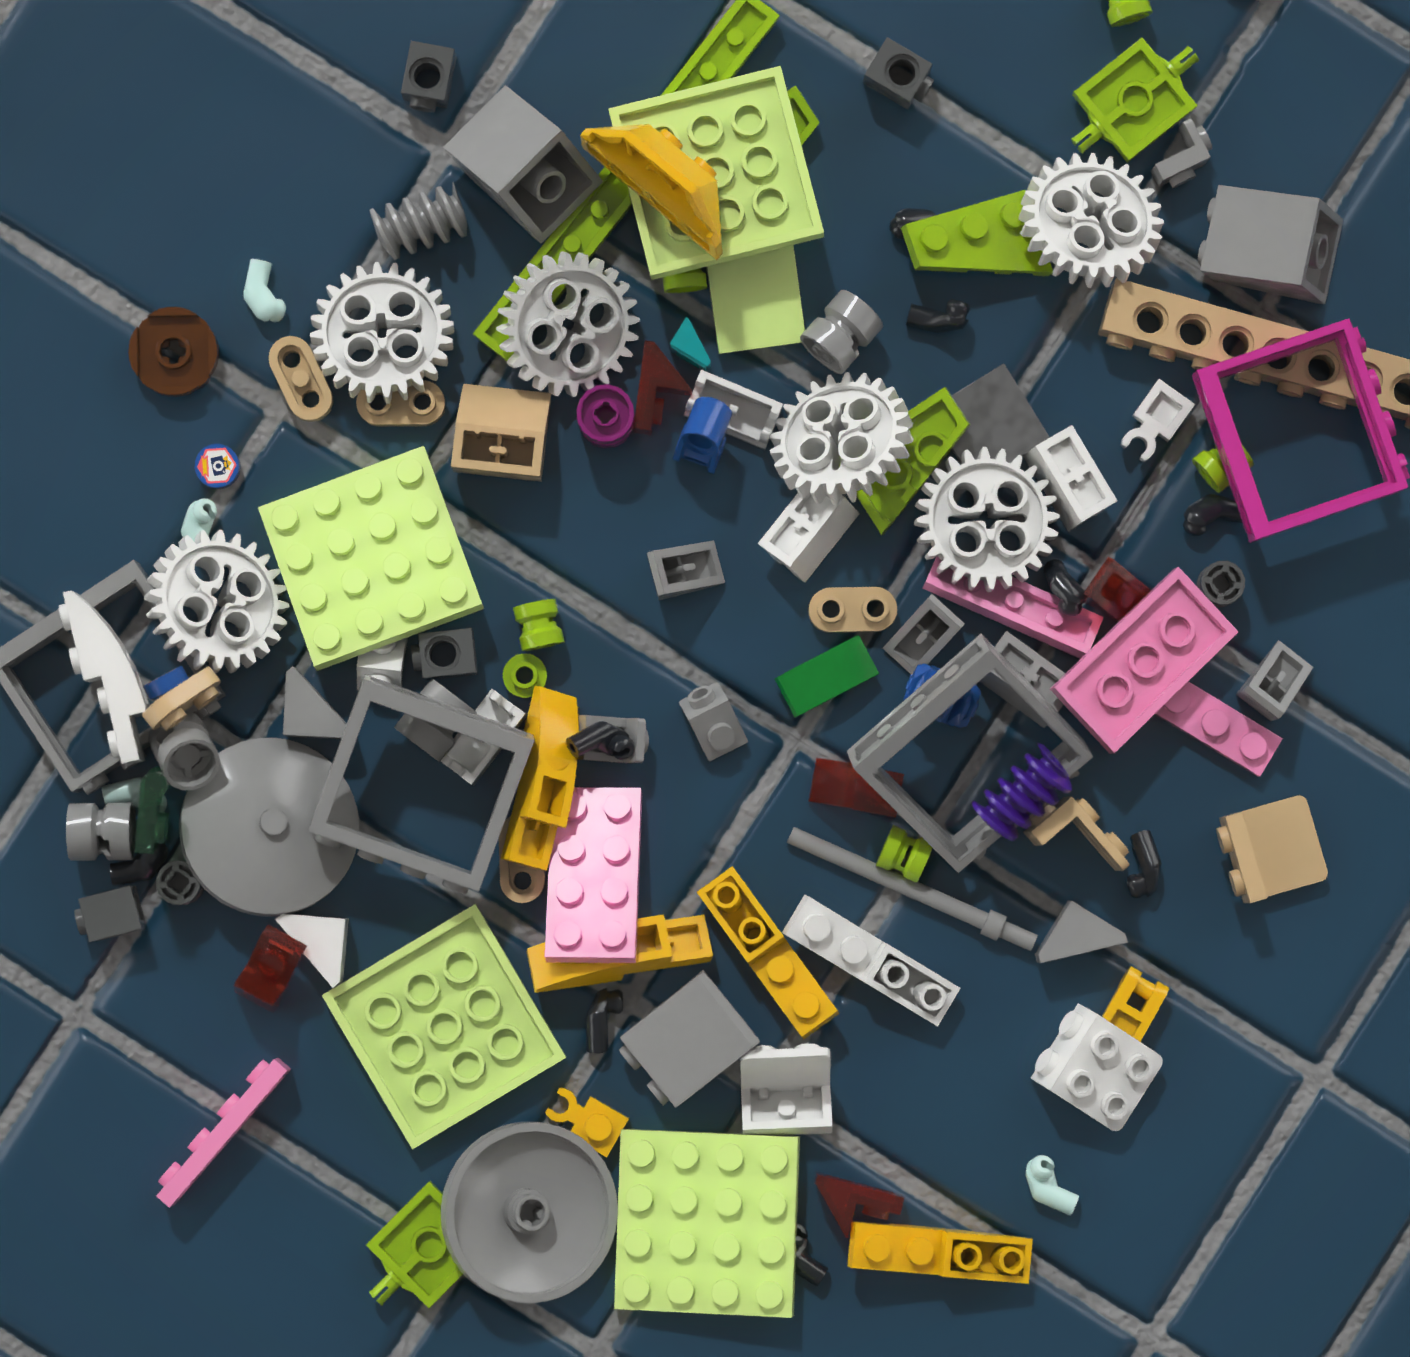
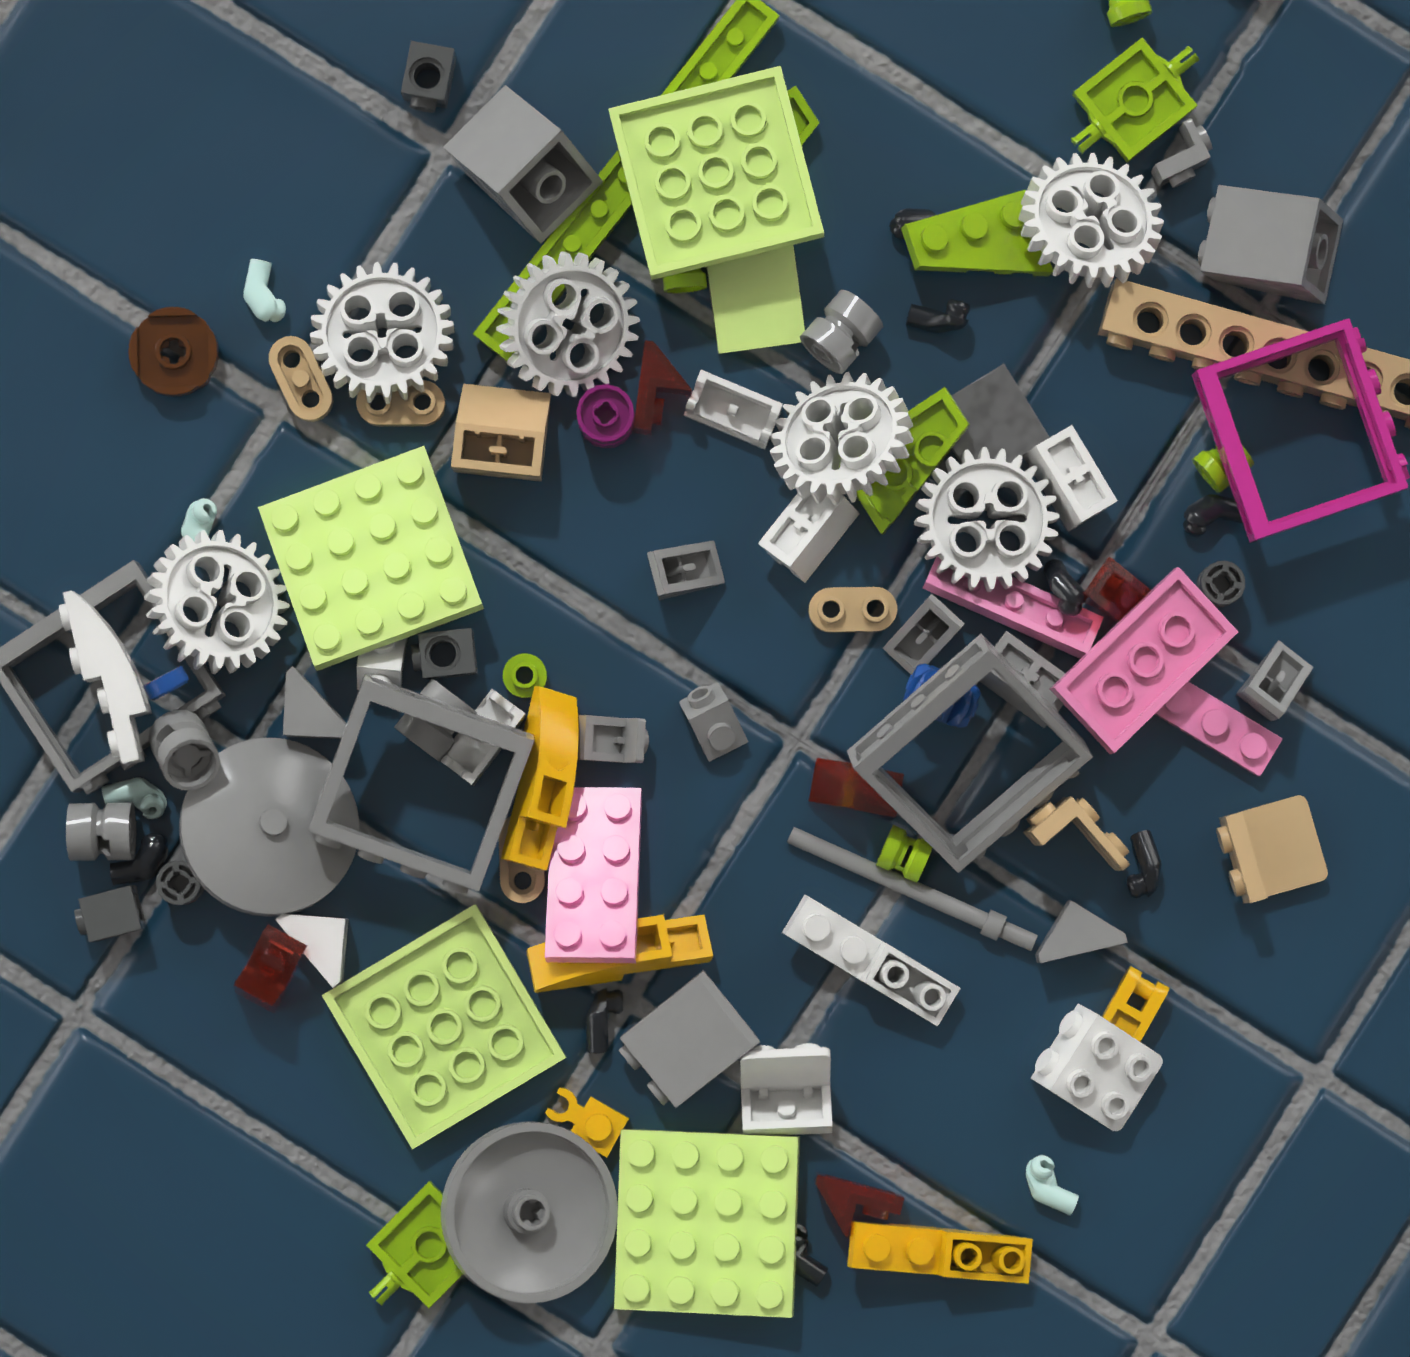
(151, 821): clear green plate -> none
(171, 707): tan plate -> none
(209, 1144): bright pink plate -> none
(217, 466): tile -> none
(420, 222): light grey piece -> none
(538, 625): lime wheel -> none
(602, 737): black arm -> none
(663, 177): yellow wedge -> none
(689, 347): teal slope -> none
(704, 433): blue piece -> none
(768, 952): yellow slope -> none
(826, 676): green slope -> none
(894, 55): dark grey brick -> none
(1024, 794): dark purple piece -> none
(1160, 415): white plate -> none

